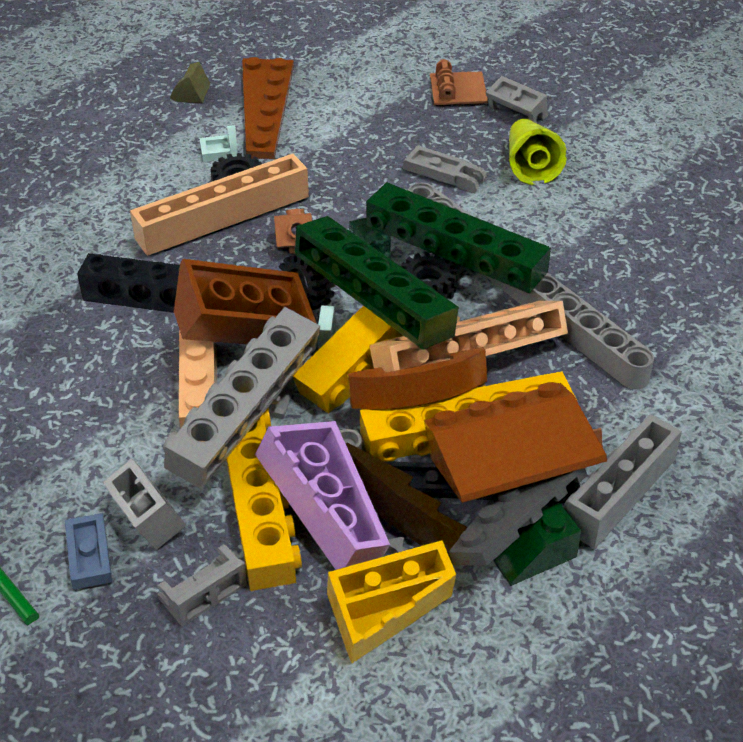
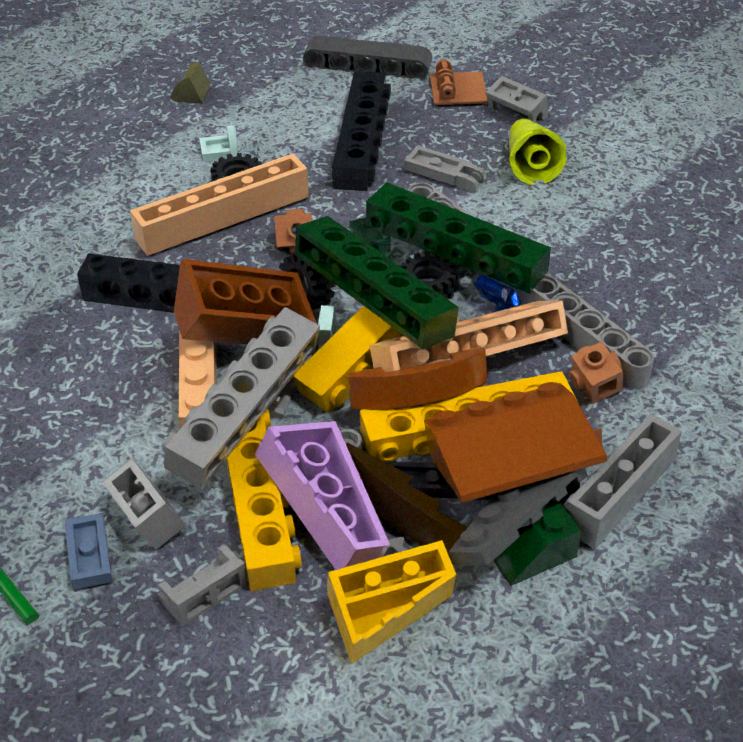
(265, 99): dark orange wing -> none
(361, 132): none -> black brick
(378, 52): none -> dark grey beam
(498, 293): none -> clear blue tile
(596, 372): none -> nougat brick

